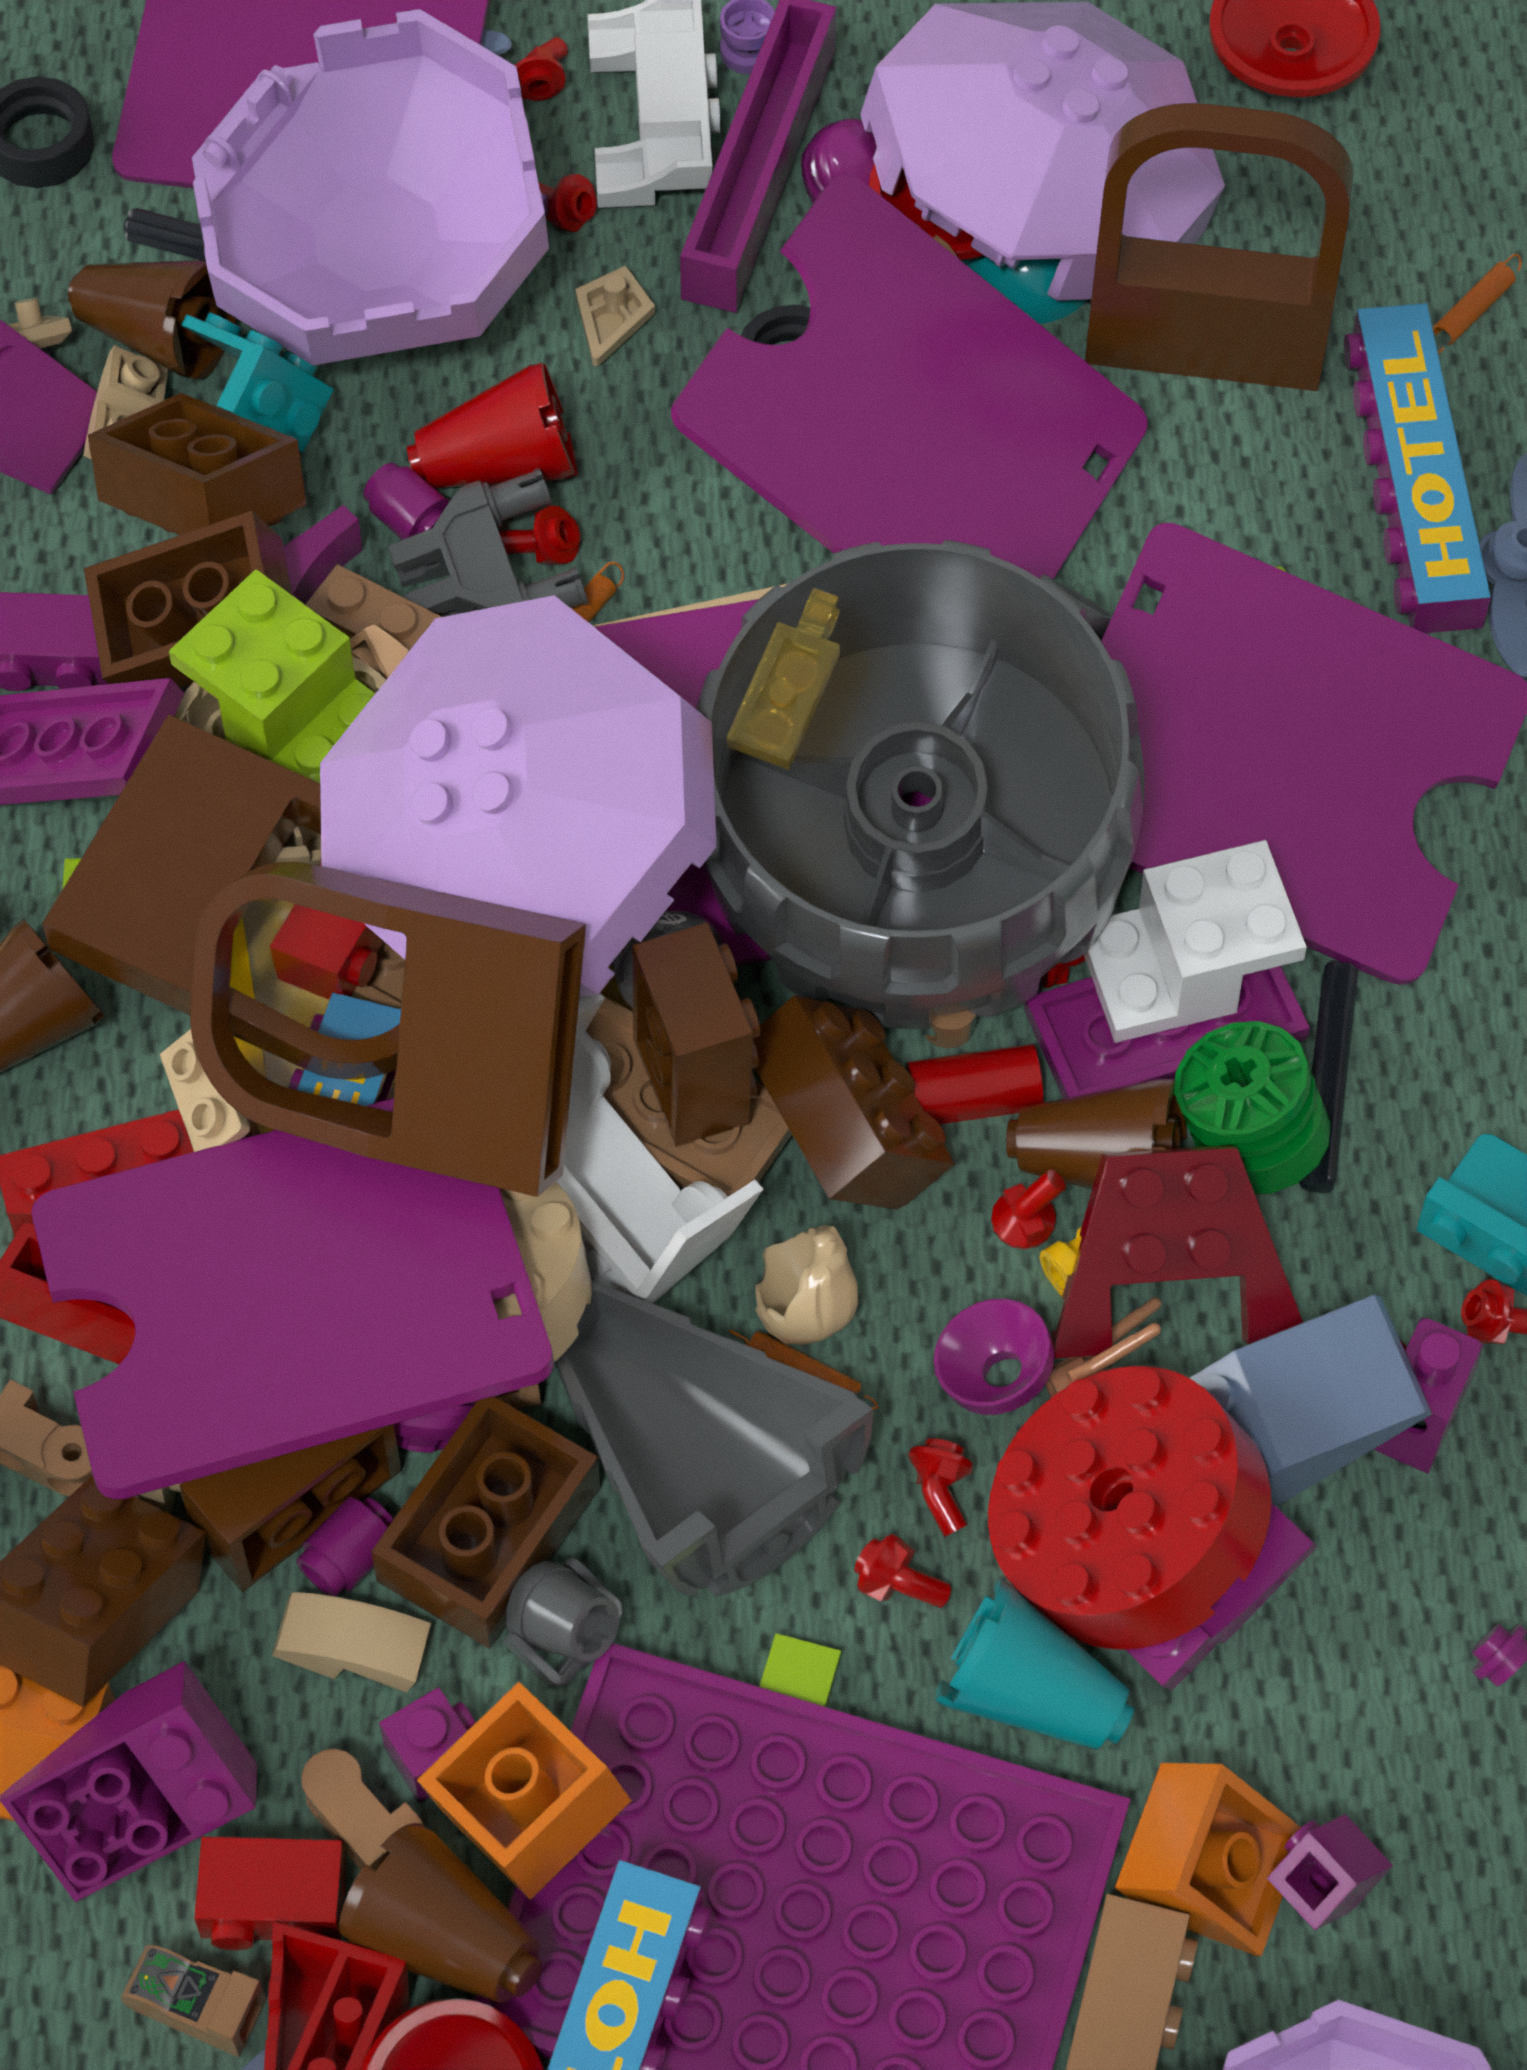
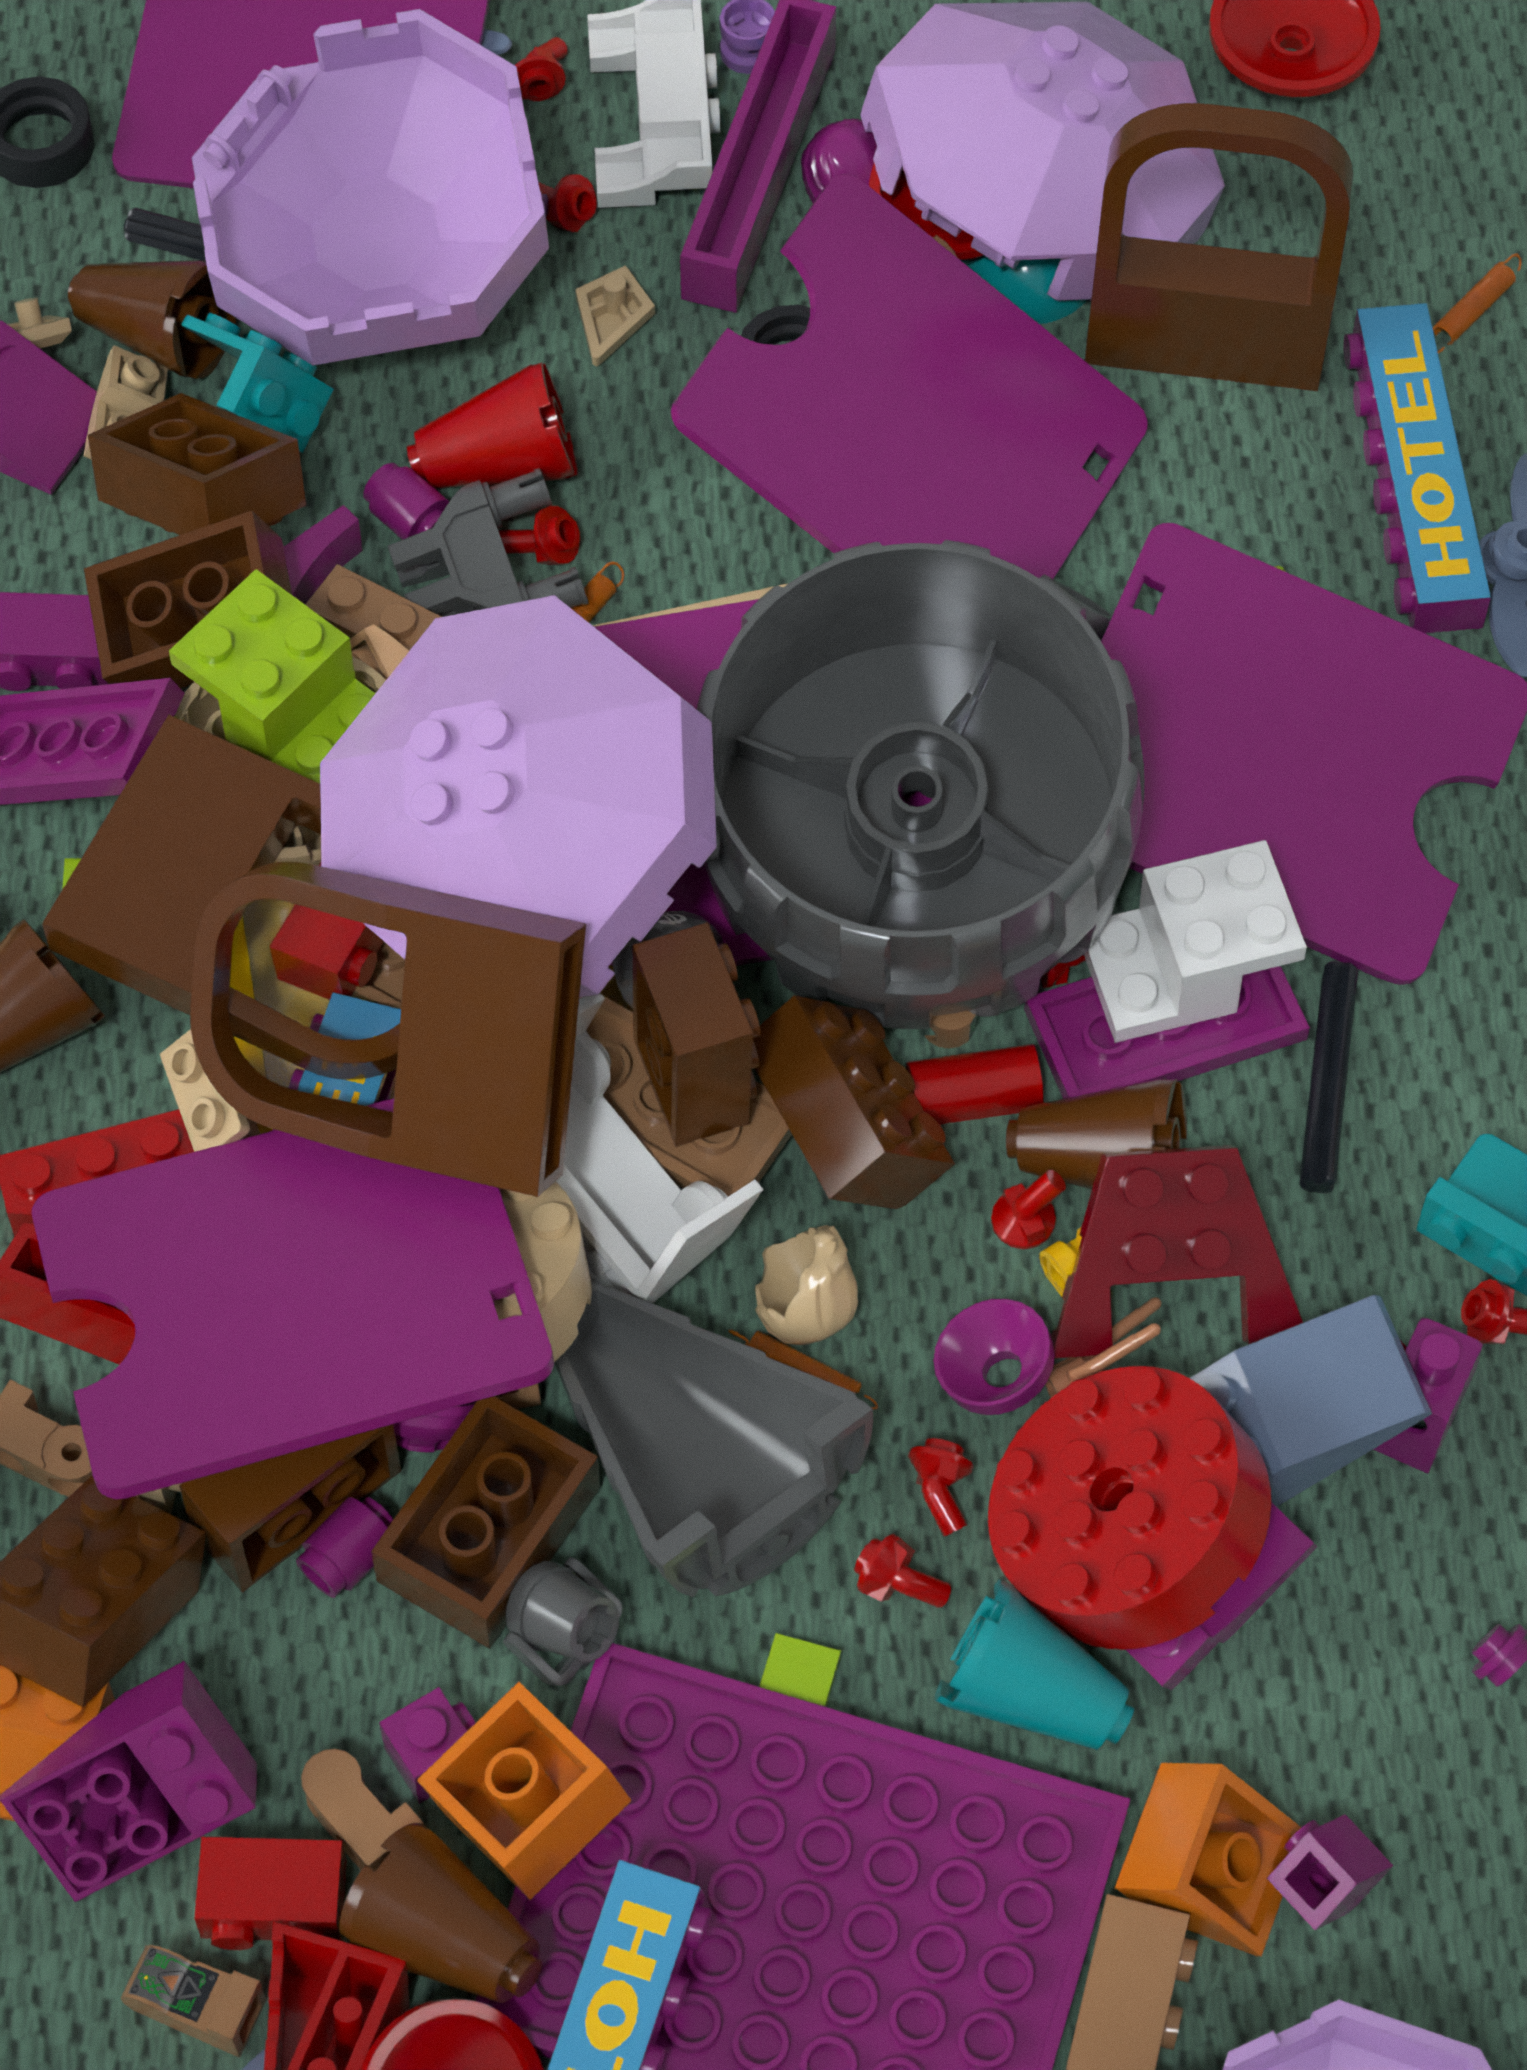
(351, 1635): tan slope -> none
(788, 684): clear yellow plate -> none
(1257, 1093): green wheel -> none

